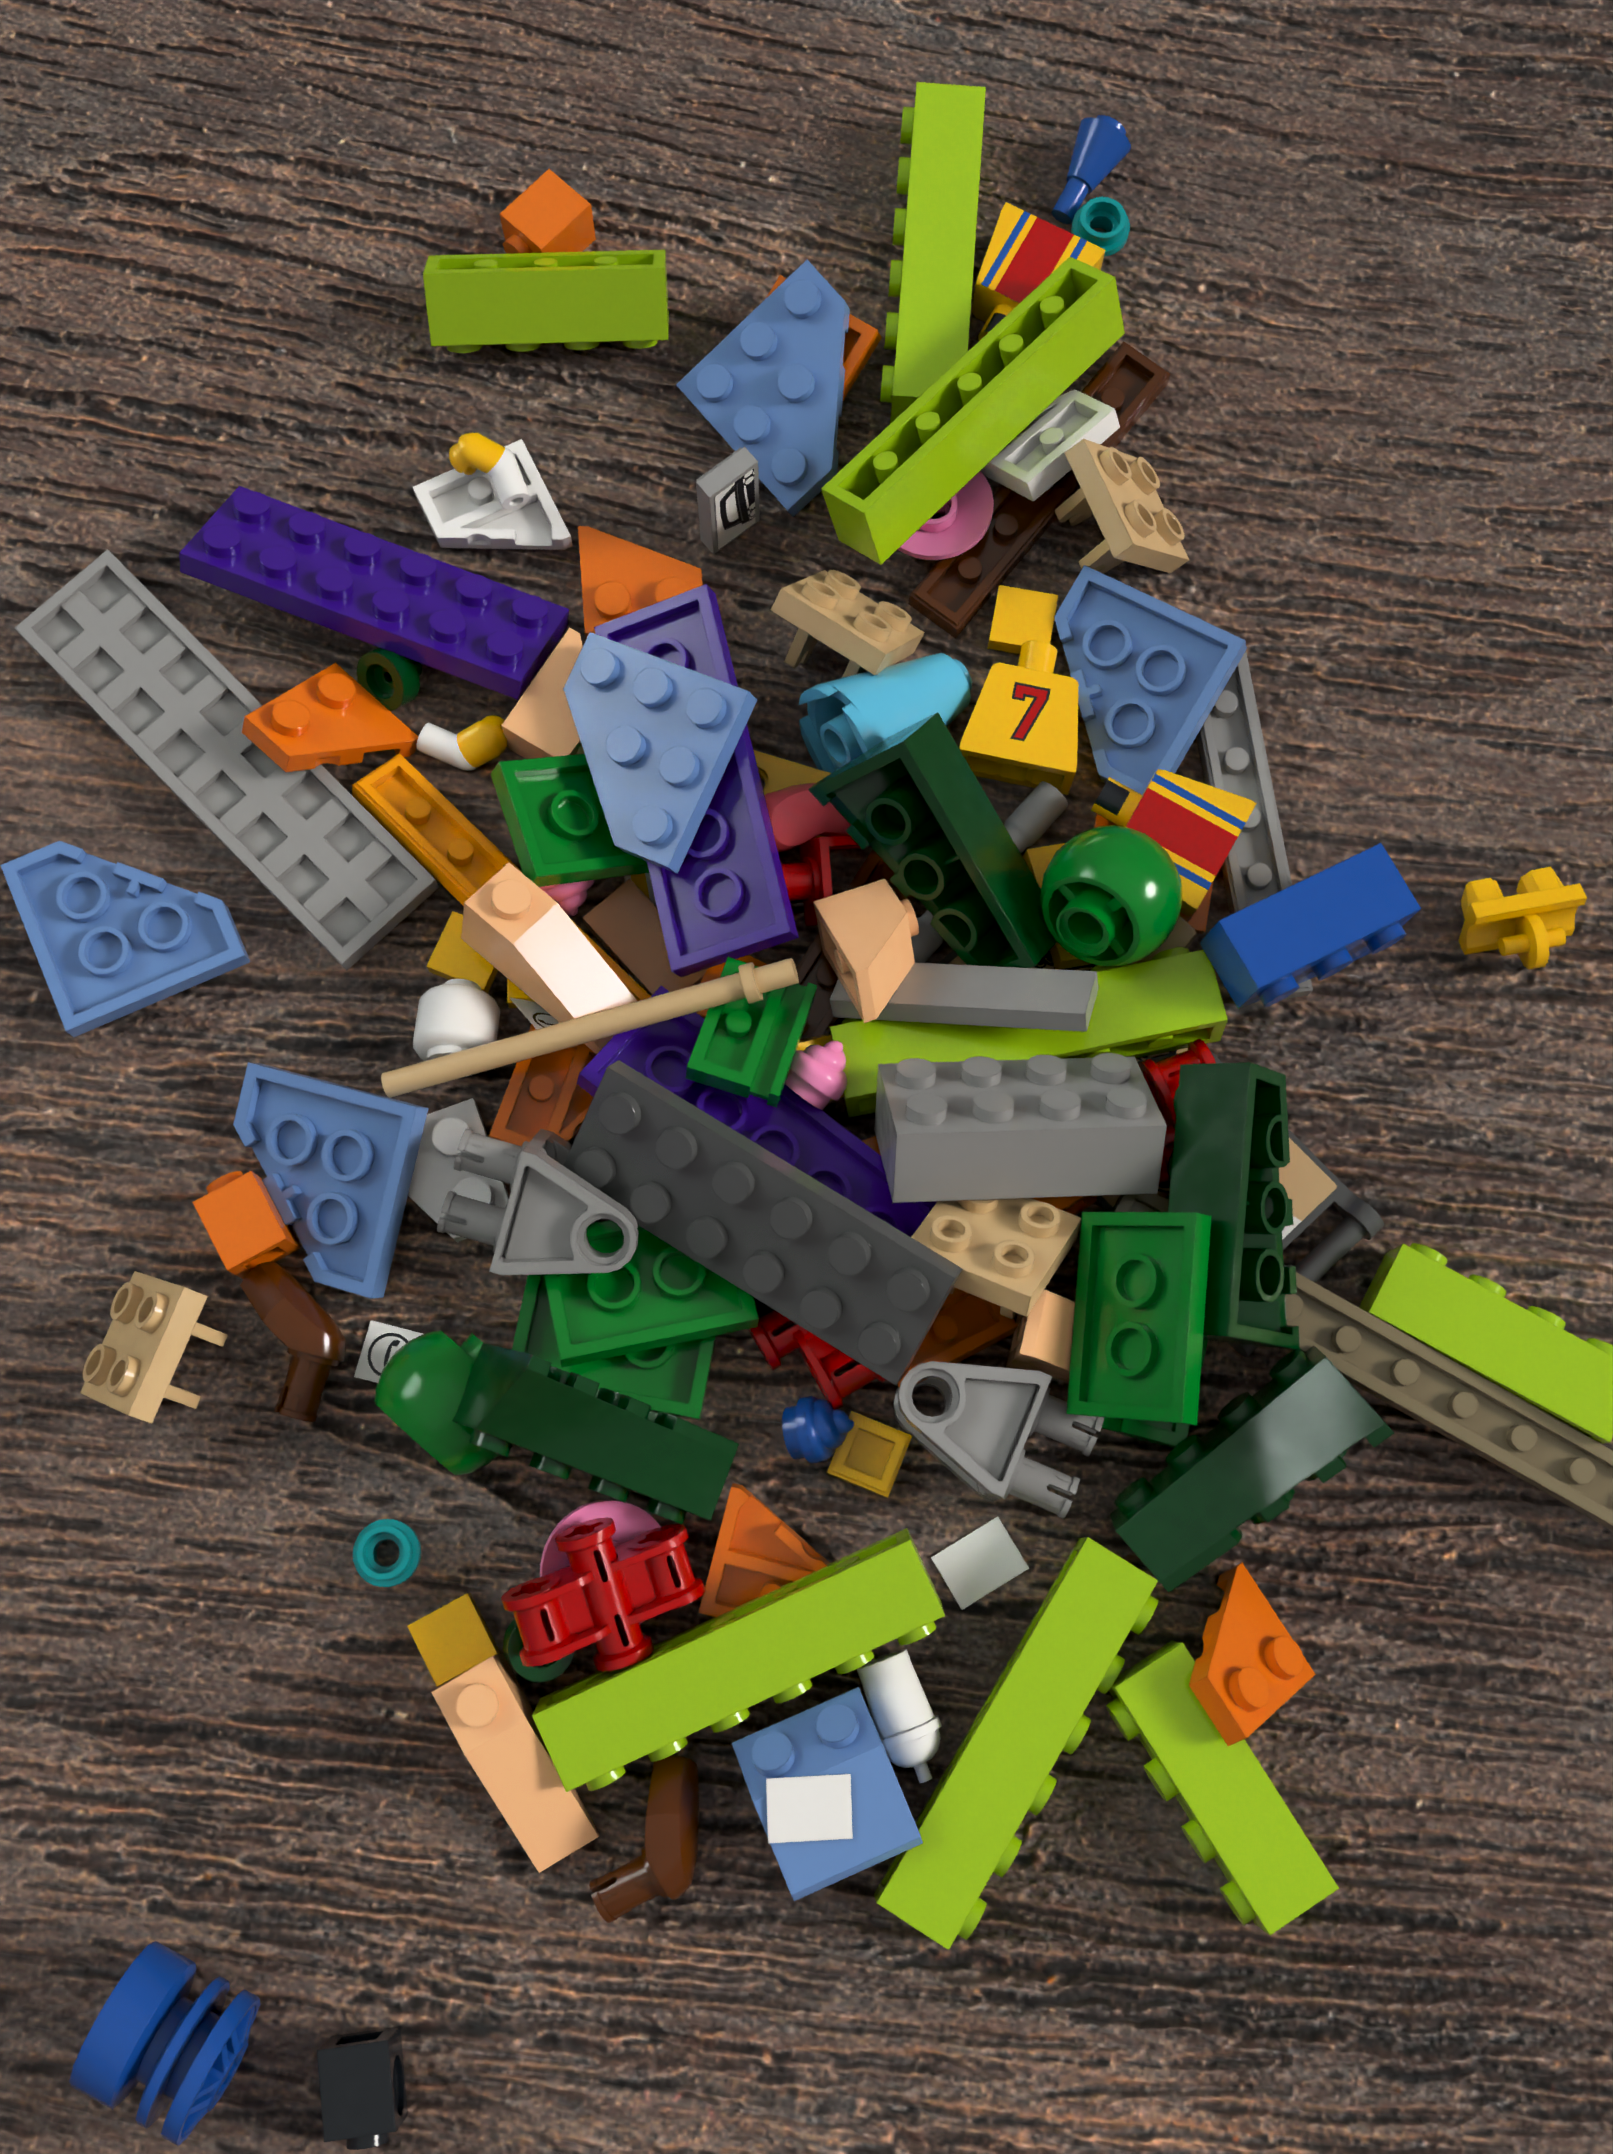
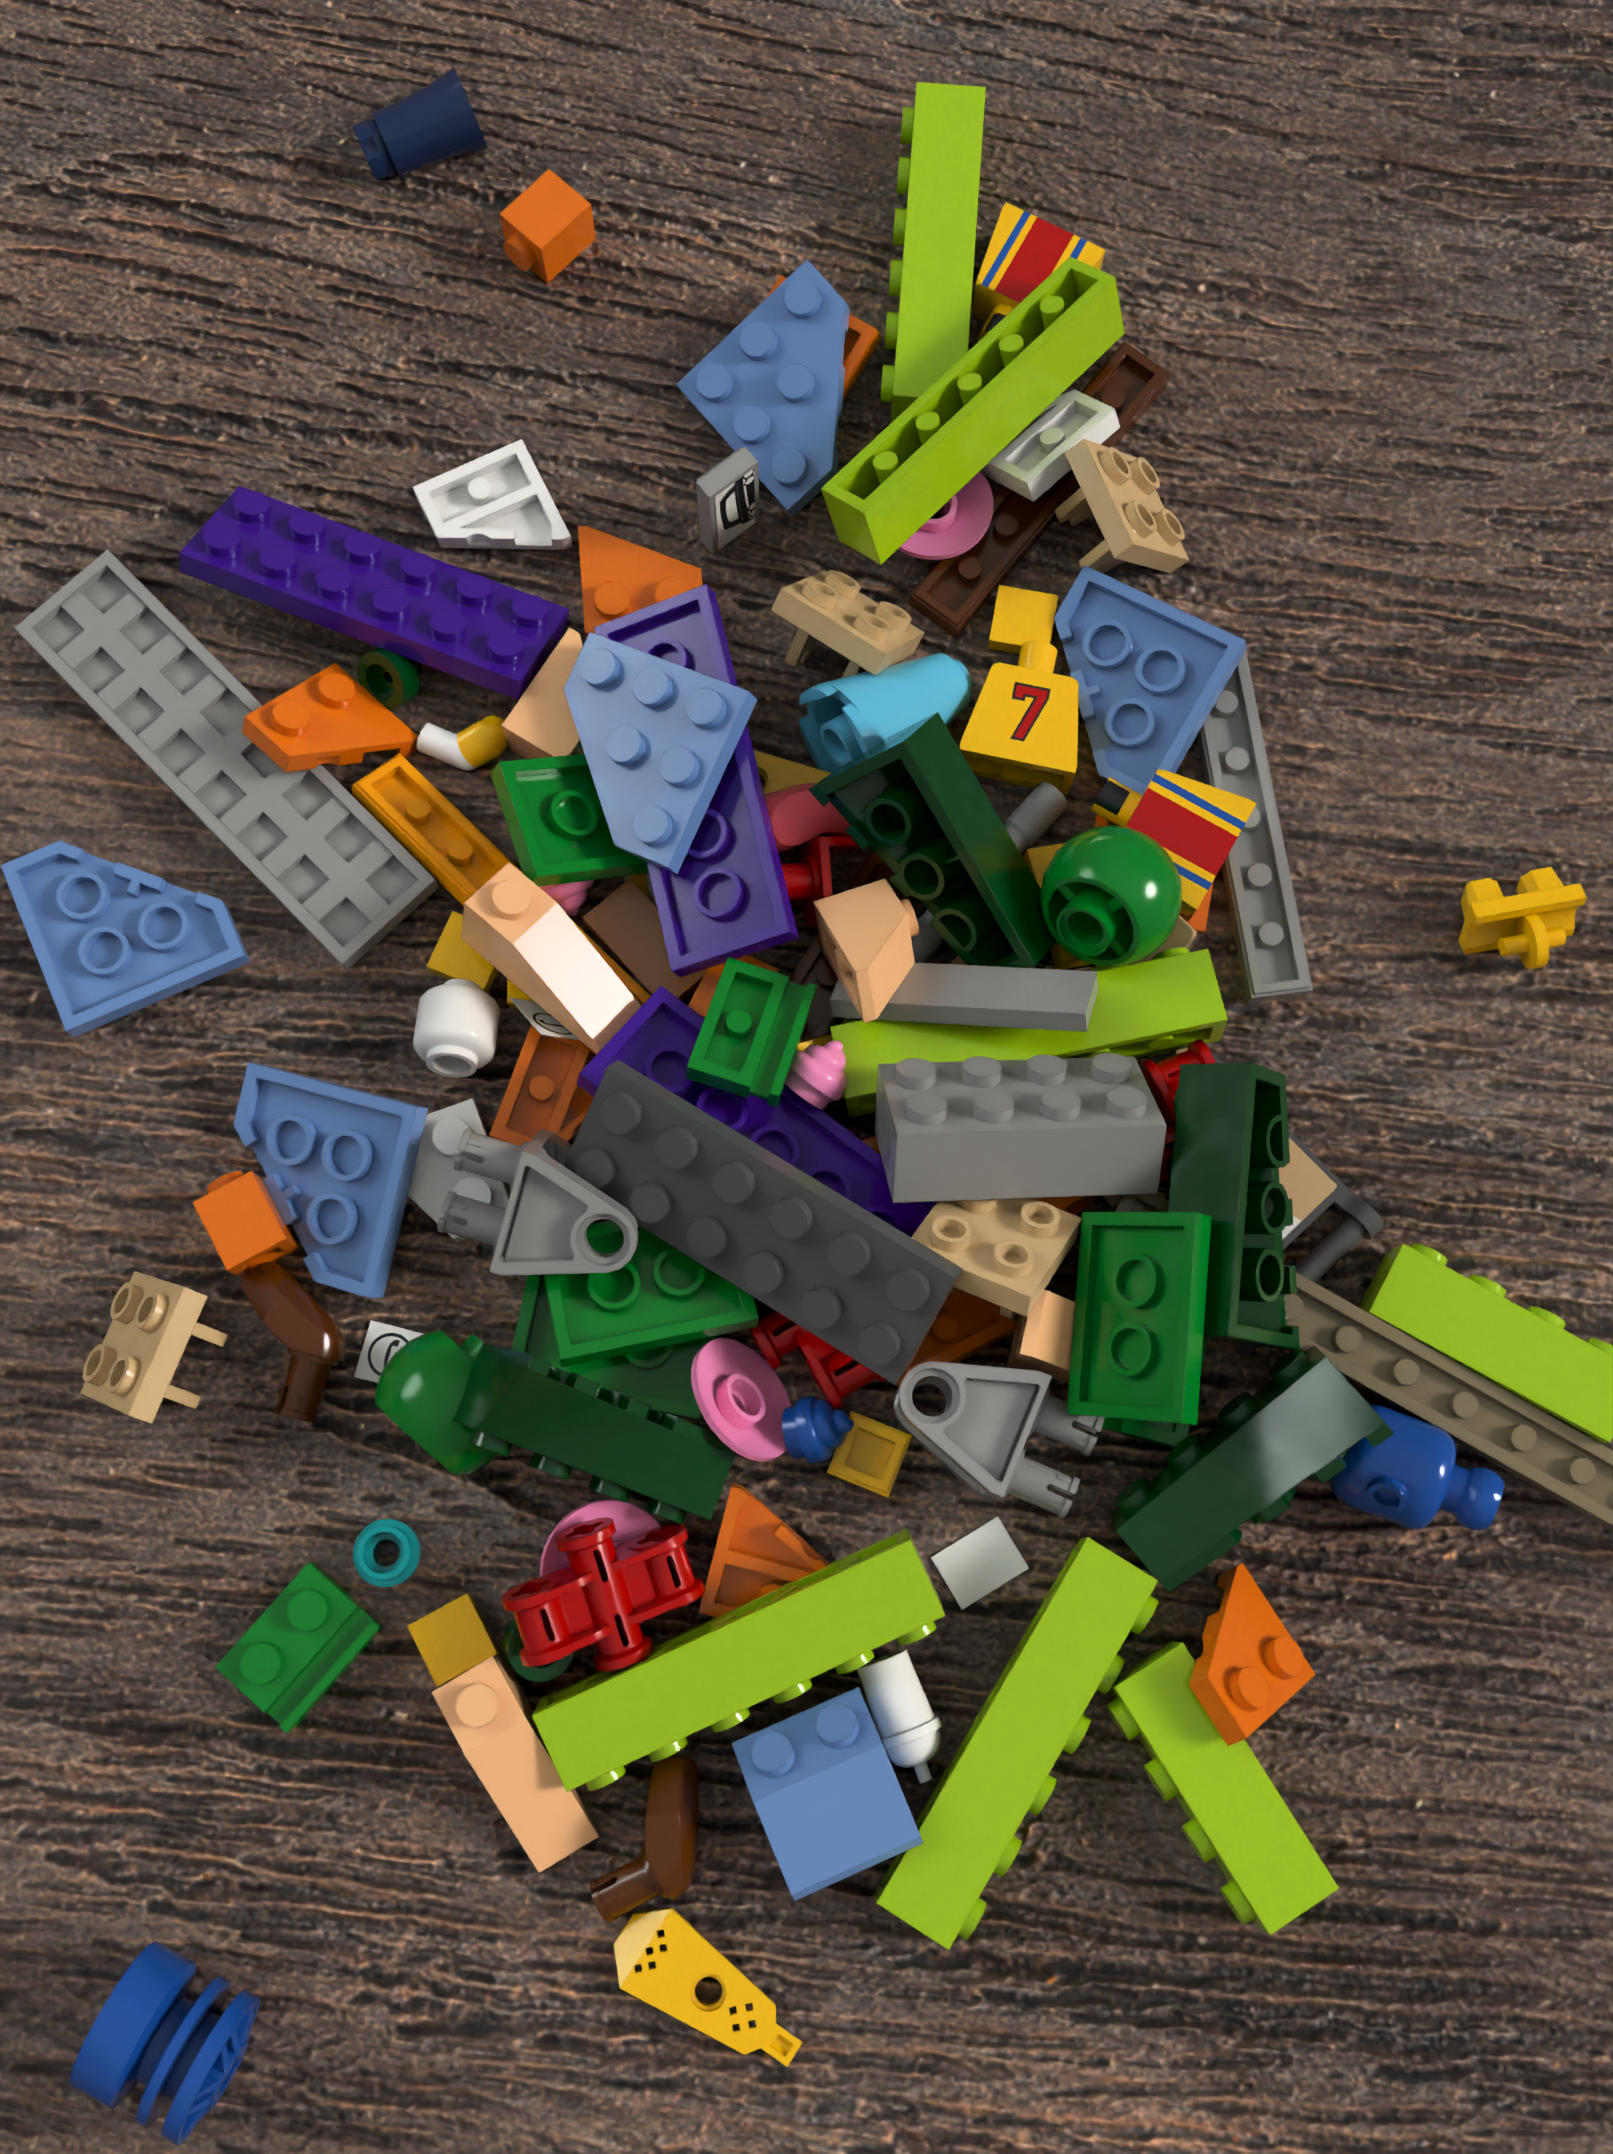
(299, 1647): none -> green plate
(362, 2087): black brick -> none
(421, 129): none -> dark blue plant
(482, 453): arm -> none
(547, 299): lime brick -> none
(676, 1974): none -> yellow piece
(740, 1398): none -> bright pink dish
(747, 984): tan bar -> none
(809, 1808): white sticker -> none
(1096, 153): blue cone -> none
(1104, 214): teal plate -> none
(1311, 928): blue wedge -> none
(1415, 1477): none -> blue piece

